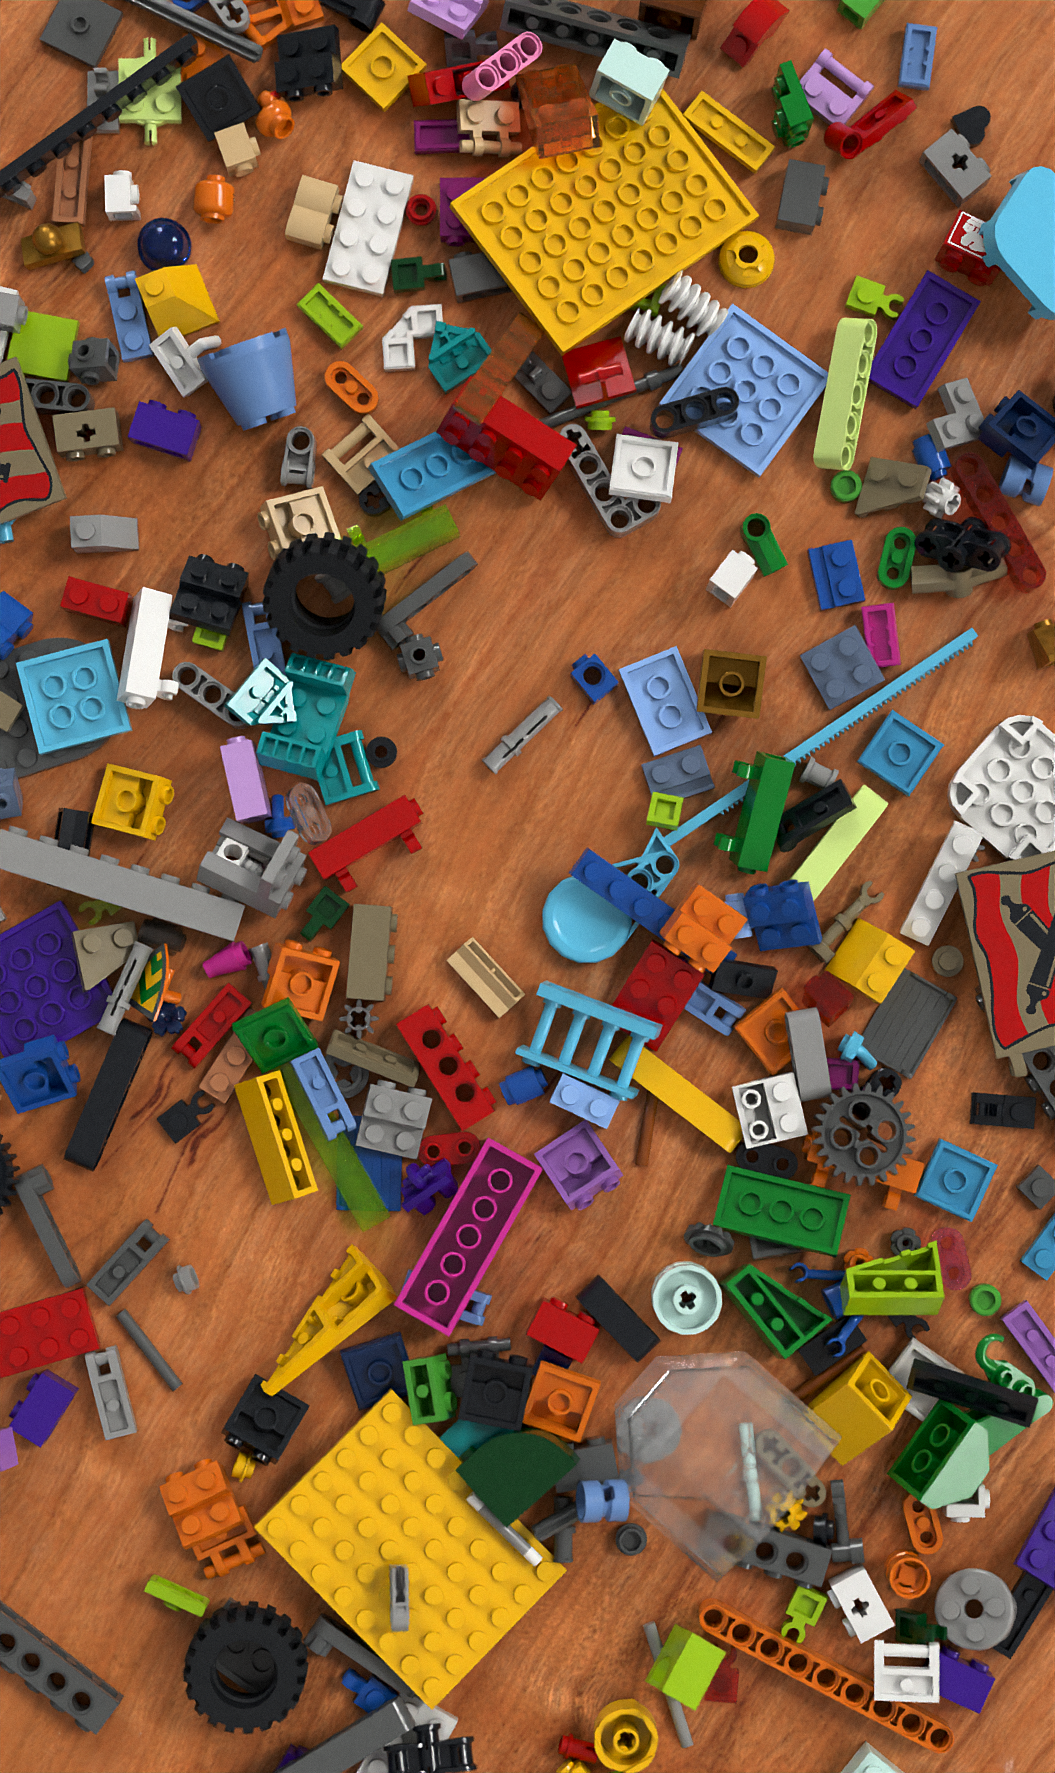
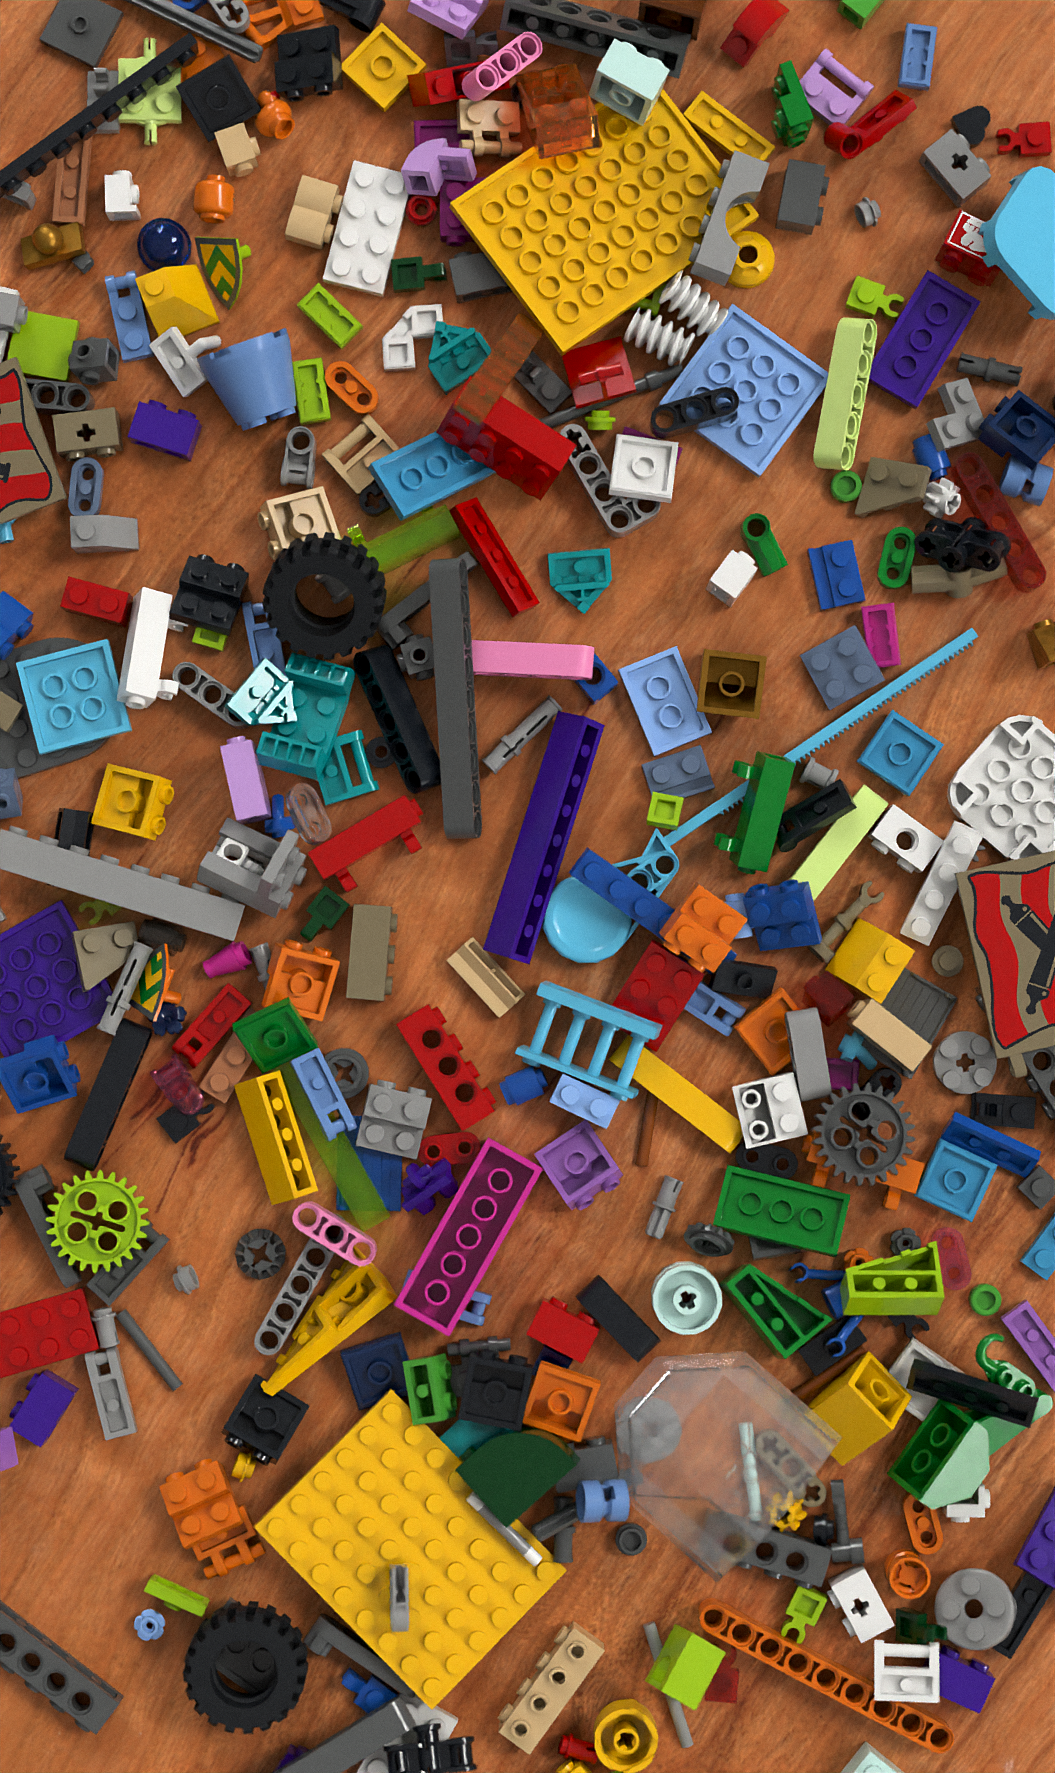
(85, 490): none -> sand blue plate
(88, 1249): none -> lime gear
(106, 1326): none -> light grey pin
(153, 1617): none -> light blue plate
(175, 1082): none -> clear pink piece
(222, 266): none -> shield
(256, 1239): none -> dark grey gear
(294, 1298): none -> light grey beam
(311, 391): none -> lime plate
(318, 1232): none -> bright pink beam
(350, 1018): flat silver gear -> none
(373, 1058): dark tan tile -> none
(398, 718): none -> black beam
(433, 163): none -> lavender brick
(455, 698): none -> dark grey beam
(494, 557): none -> red plate
(532, 660): none -> bright pink beam
(543, 837): none -> dark purple brick
(550, 1687): none -> tan brick
(580, 575): none -> teal slope
(663, 1207): none -> light grey axle
(717, 251): none -> light grey arch
(867, 212): none -> light grey plate
(887, 1034): none -> tan brick
(923, 844): none -> white brick
(978, 1074): none -> light grey plate
(989, 369): none -> dark grey pin
(990, 1144): none -> blue plate
(1030, 139): none -> red plate

